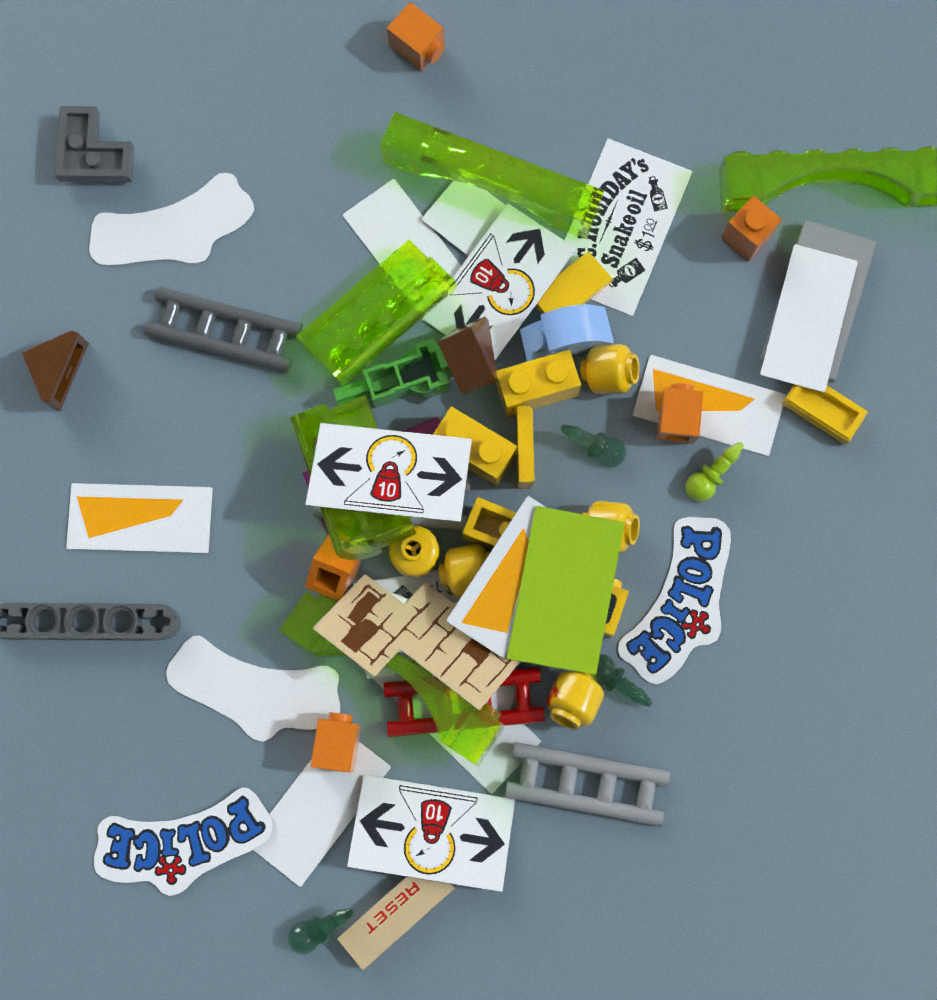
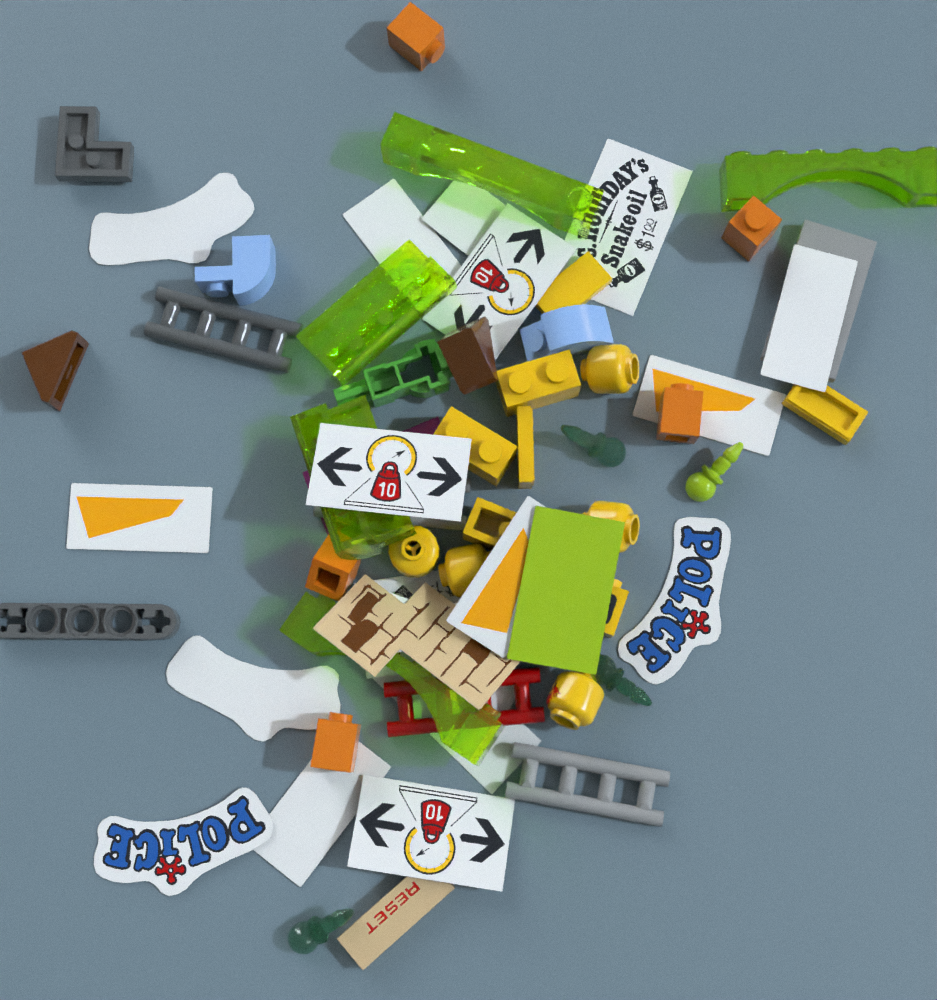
(248, 276): none -> light blue brick

